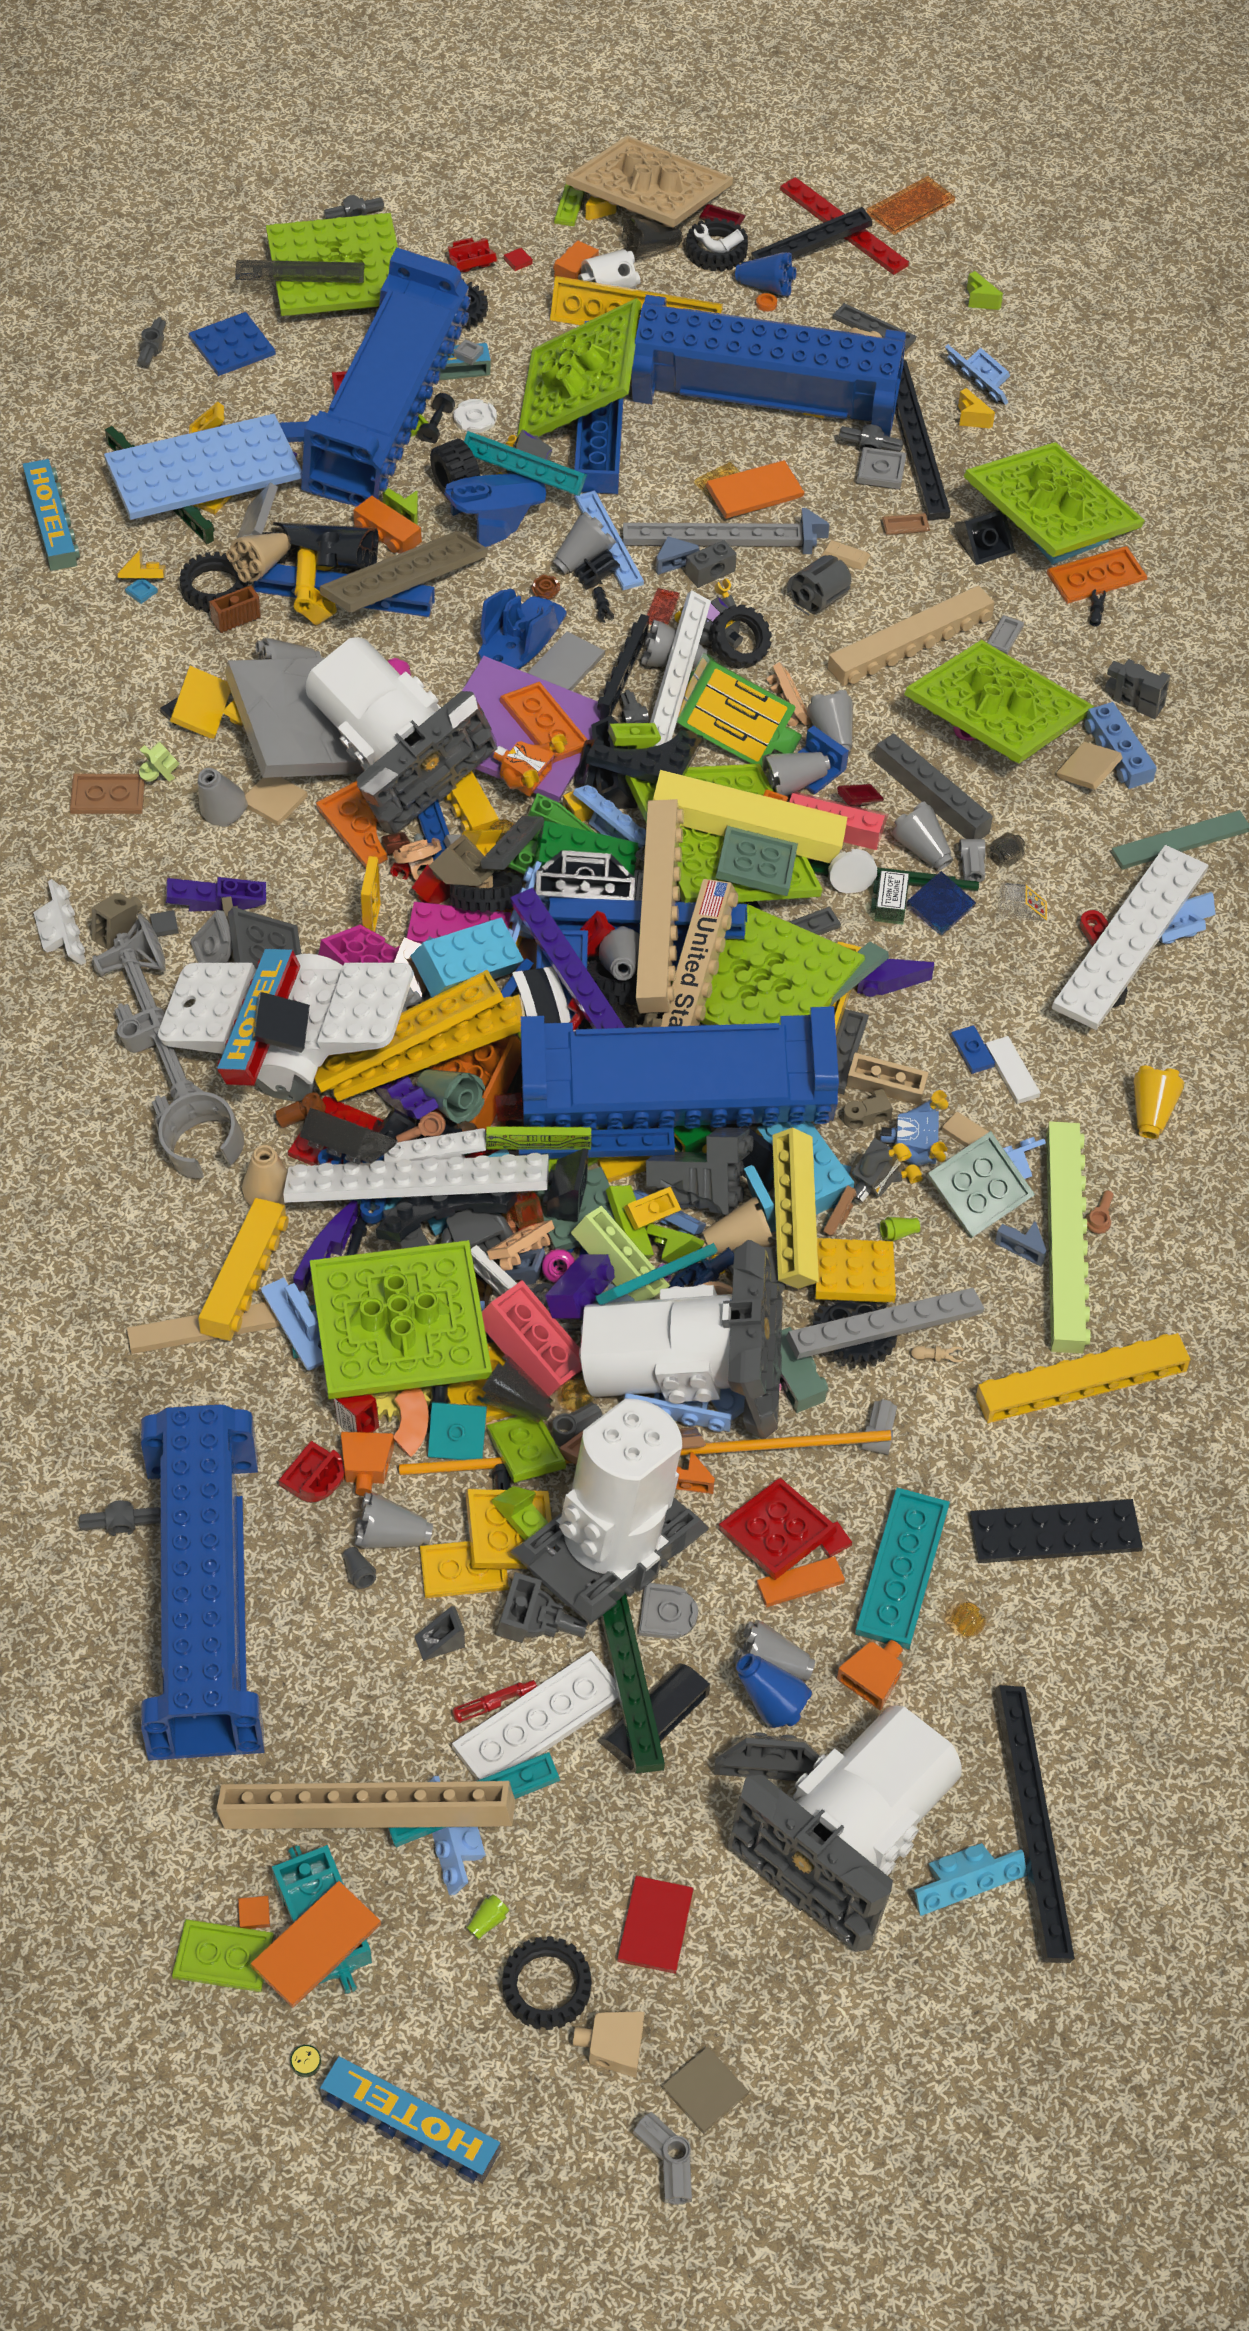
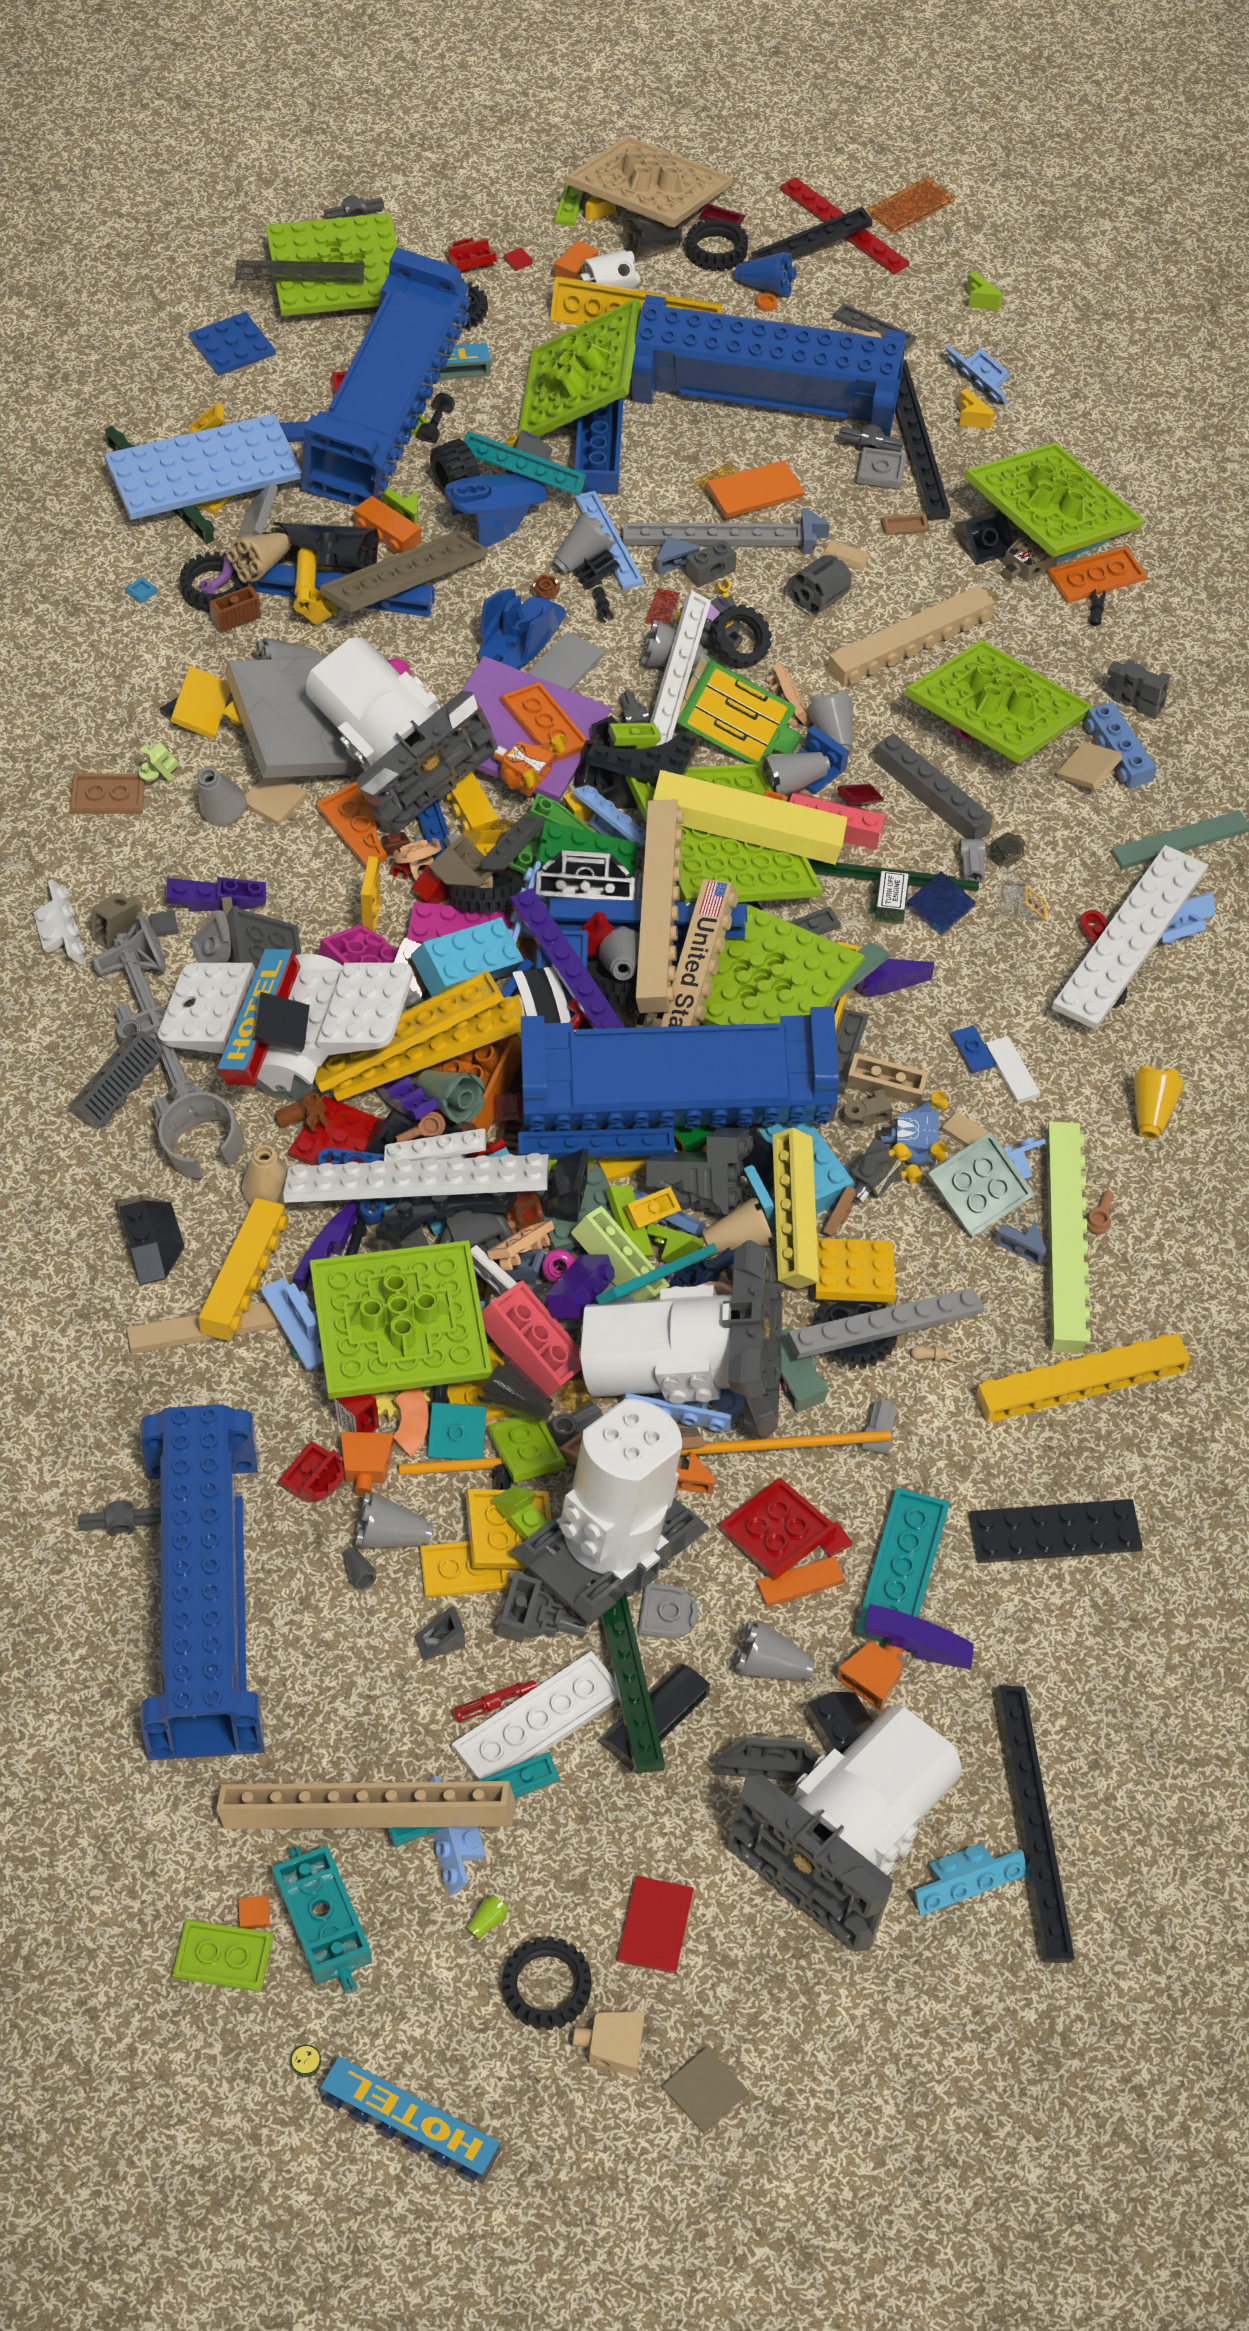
(50, 514): brick -> none
(116, 1079): none -> dark grey brick
(135, 569): yellow slope -> none
(151, 342): dark grey axle -> none
(151, 1236): none -> black wedge
(209, 587): none -> medium lavender piece
(315, 1944): orange tile -> none
(344, 1138): clear smoke slope -> none
(468, 352): light grey tile -> none
(475, 416): white tile -> none
(539, 1138): lime tile -> none
(626, 662): black plate -> none
(676, 2172): light grey piece -> none
(721, 245): white piece -> none
(756, 861): sand green plate -> none
(773, 1691): blue cone -> none
(838, 1719): none -> black slope
(852, 871): white tile -> none
(897, 1227): lime cone -> none
(919, 1635): none -> dark purple slope
(923, 836): light grey cone -> none
(968, 1619): clear yellow piece -> none
(1005, 634): light grey tile -> none
(1027, 559): none -> dark tan torso

